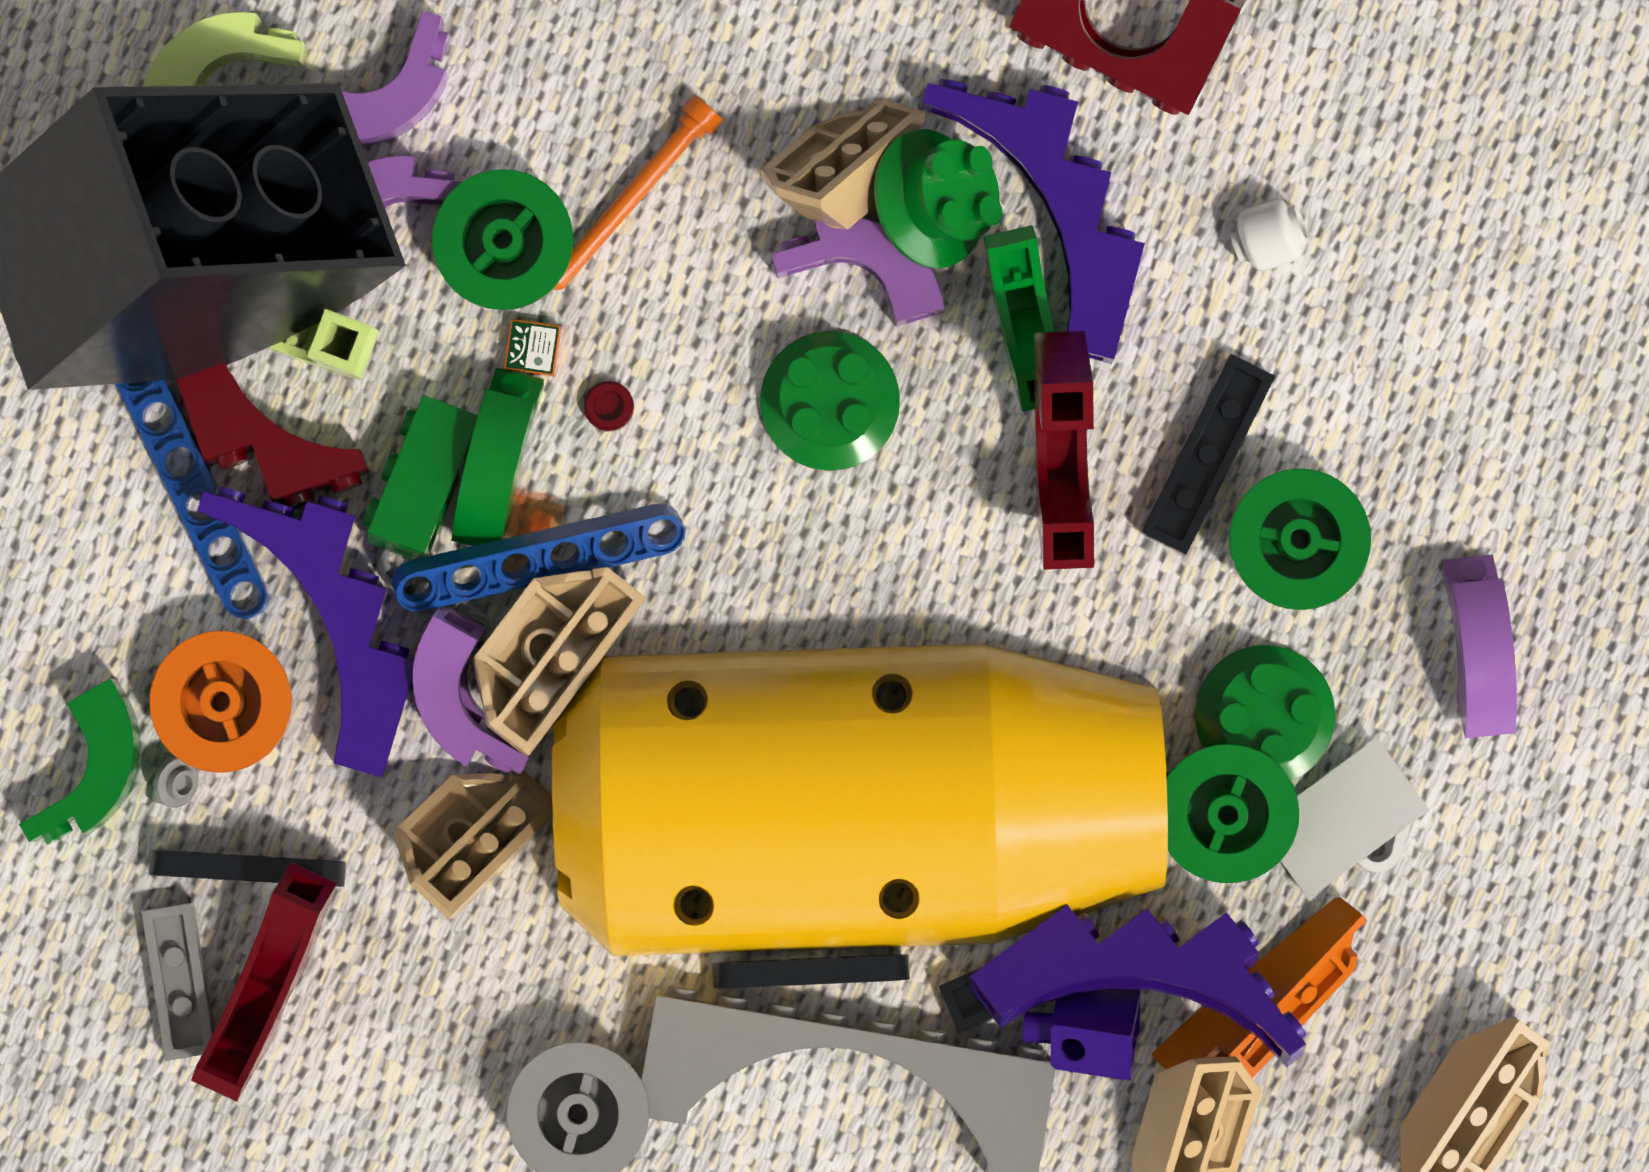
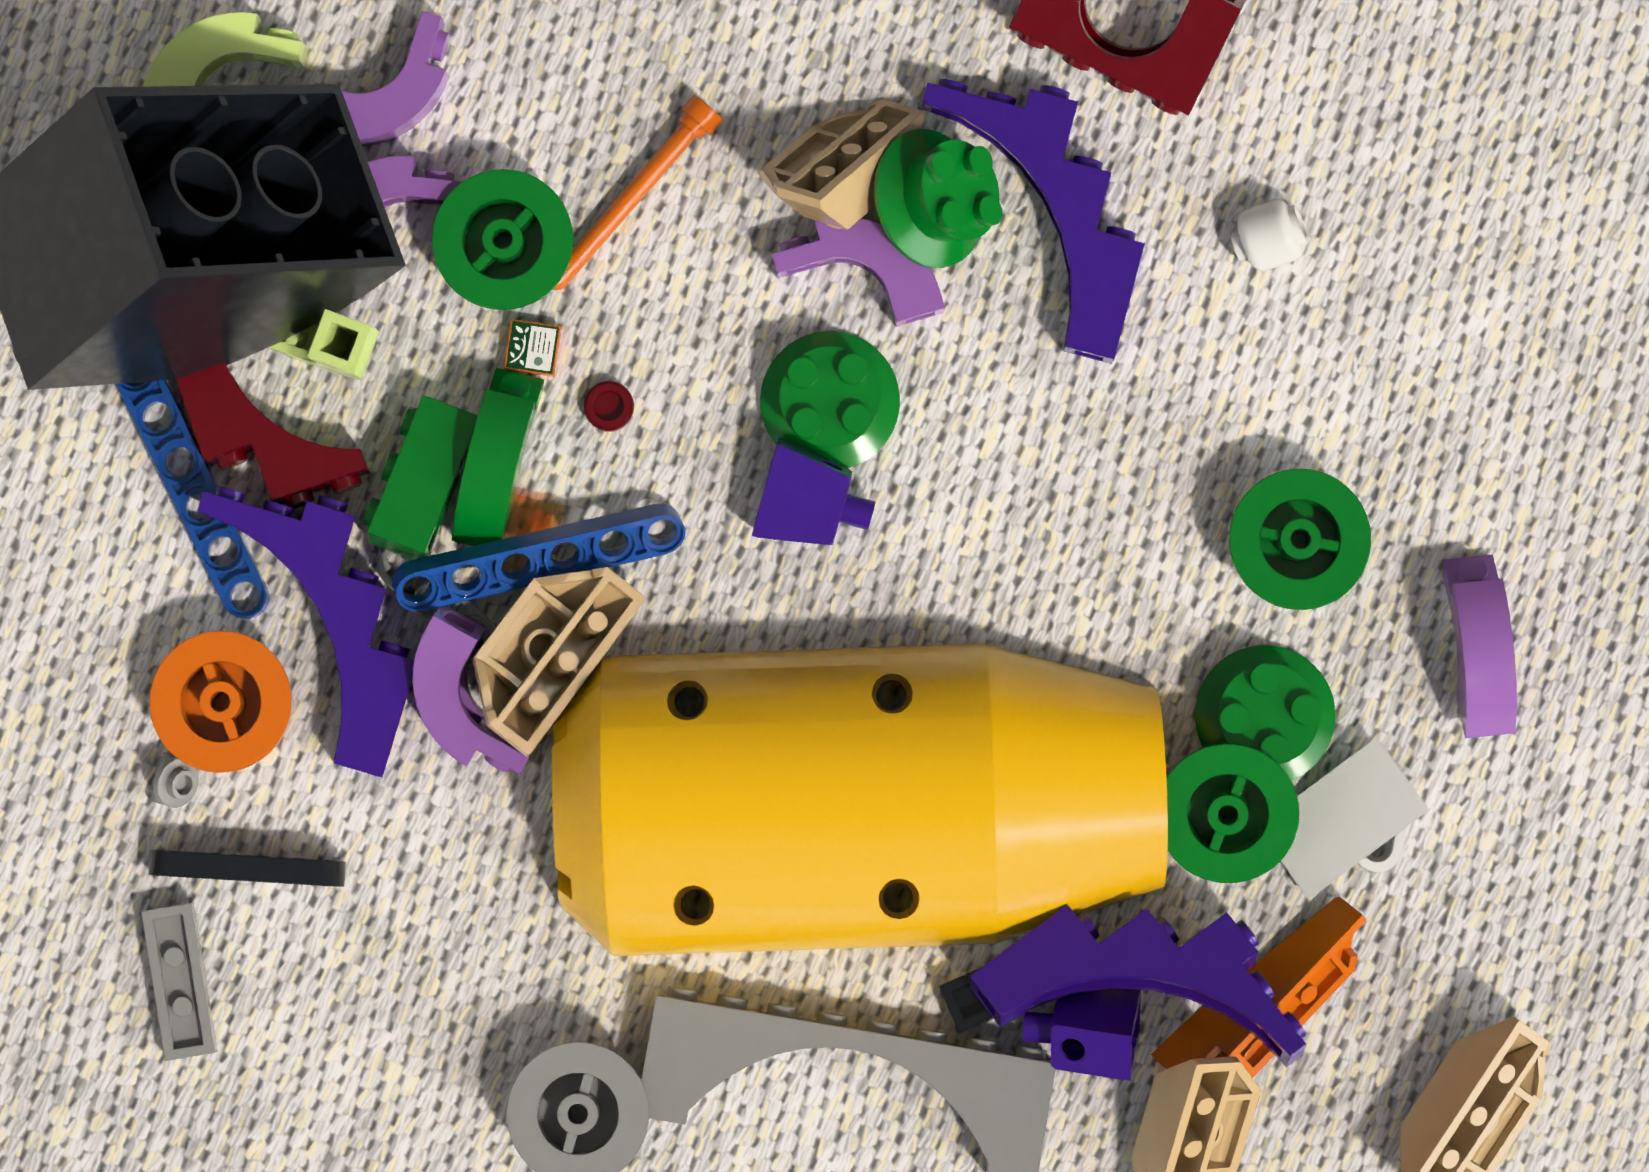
(111, 767): green arch -> none
(266, 982): dark red arch -> none
(469, 835): tan wedge -> none
(808, 498): none -> dark purple torso
(811, 971): black beam -> none
(1019, 302): green arch -> none
(1061, 423): dark red arch -> none
(1207, 454): black plate -> none

